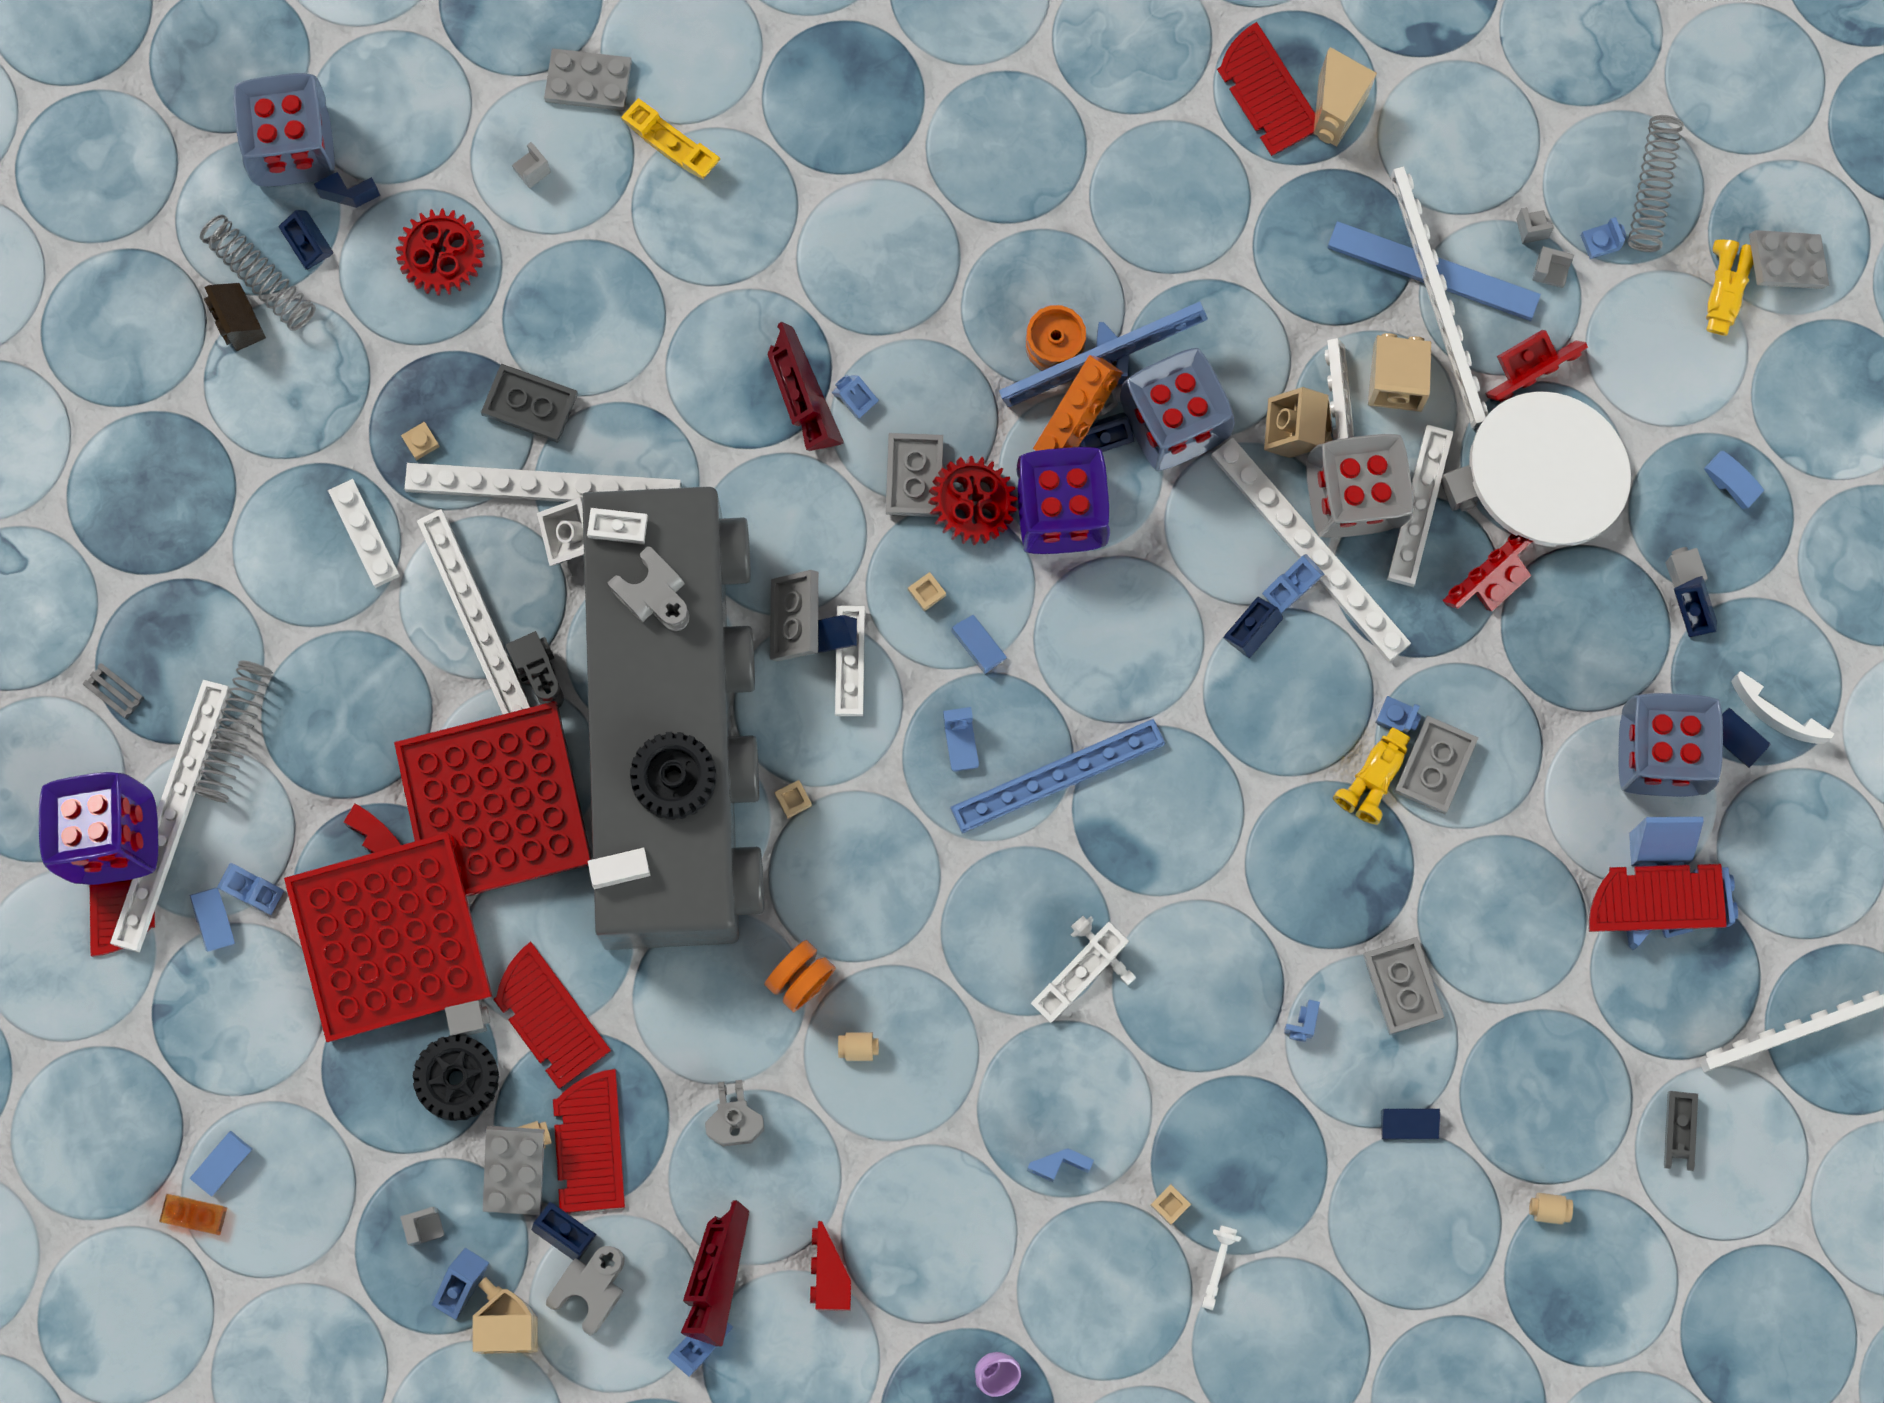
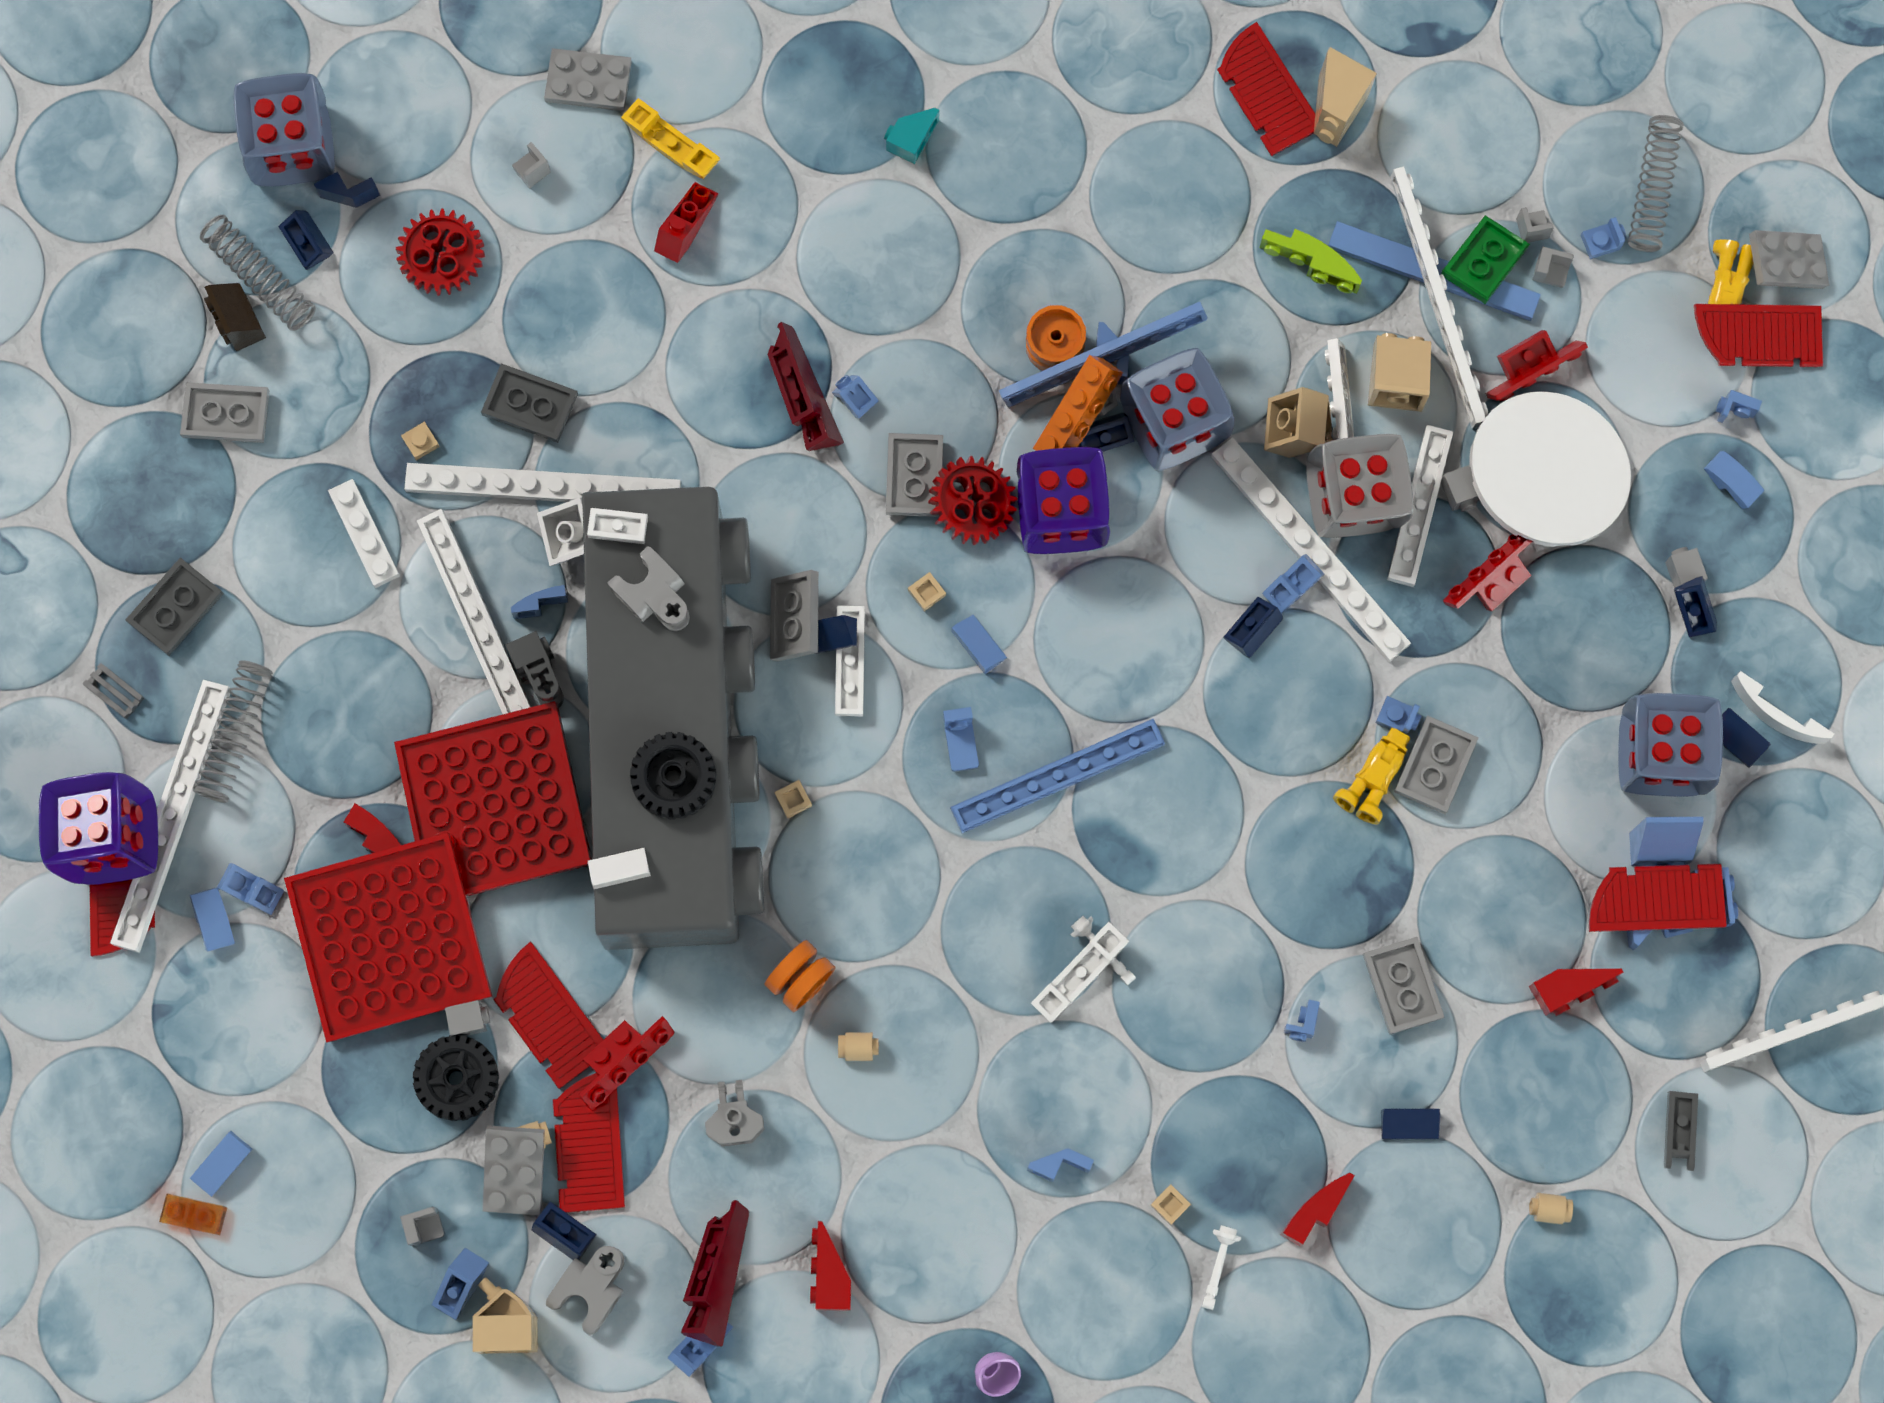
(174, 606): none -> dark grey plate
(224, 412): none -> light grey plate
(531, 605): none -> medium blue slope
(620, 1056): none -> red bracket
(684, 222): none -> red slope
(911, 134): none -> teal slope
(1317, 1210): none -> red slope
(1323, 261): none -> lime slope
(1485, 259): none -> green tile
(1566, 985): none -> red slope
(1739, 403): none -> medium blue bracket
(1762, 334): none -> red piece

